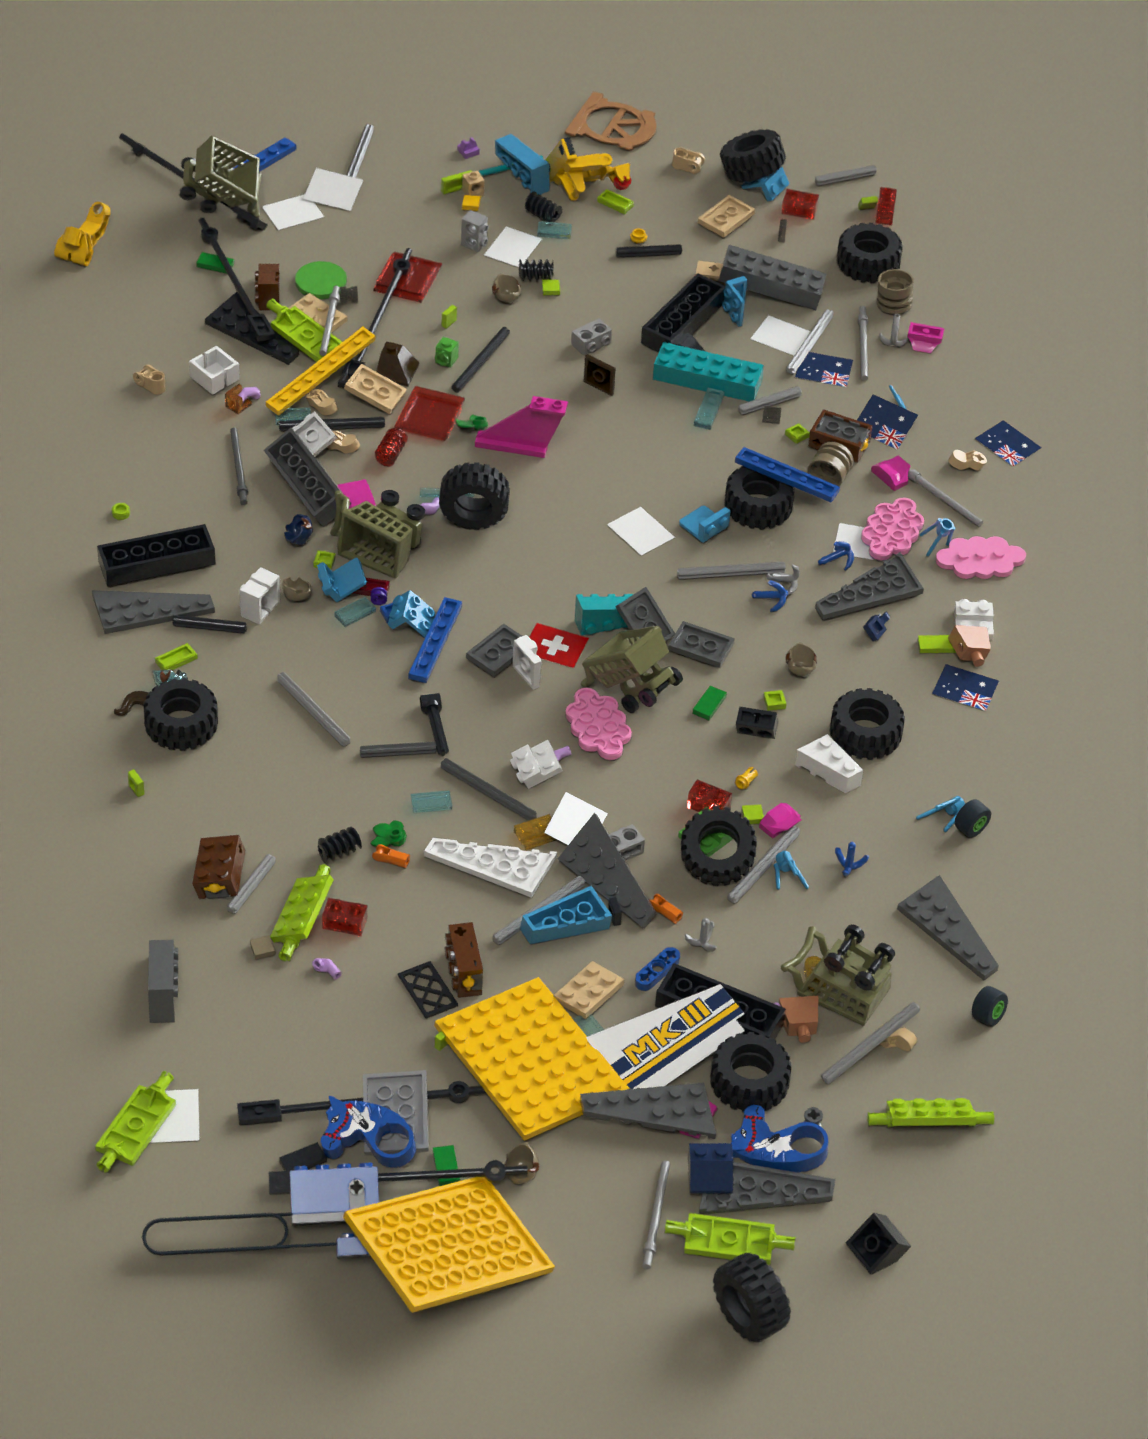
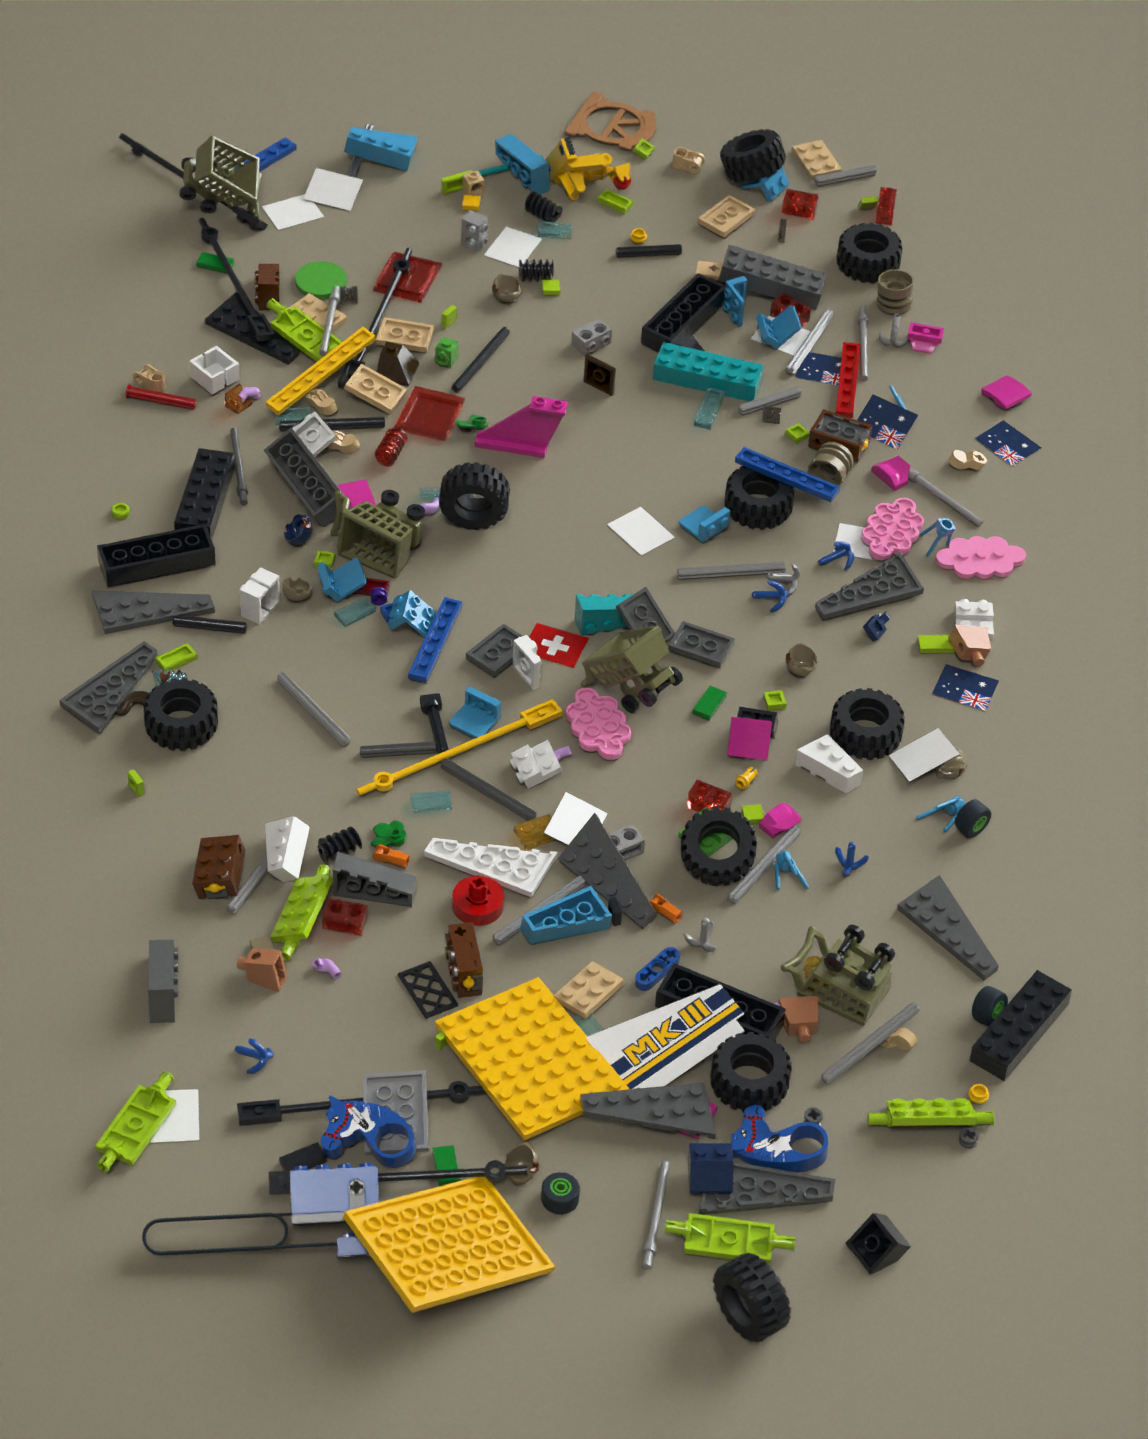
(78, 244): yellow connector -> none
(104, 693): none -> dark grey wing
(160, 397): none -> red axle
(205, 490): none -> black brick
(260, 1054): none -> blue piece
(264, 968): none -> nougat torso
(285, 847): none -> white wedge
(372, 882): none -> dark grey wedge
(382, 147): none -> dark azure wedge
(410, 334): none -> tan plate
(468, 149): medium lavender tile -> none
(477, 713): none -> dark azure bracket
(478, 891): none -> red piece
(531, 718): none -> yellow bar
(560, 1193): none -> black wheel
(644, 149): none -> lime tile
(749, 738): none -> dark pink slope
(780, 328): none -> dark azure bracket
(785, 301): none -> clear red brick
(815, 159): none -> tan plate
(848, 379): none -> red plate
(924, 754): none -> white sticker
(952, 767): none -> dark tan hair
(971, 1133): none -> dark grey bush
(978, 1094): none -> yellow plate
(1006, 392): none -> dark pink slope
(1020, 1025): none -> black brick

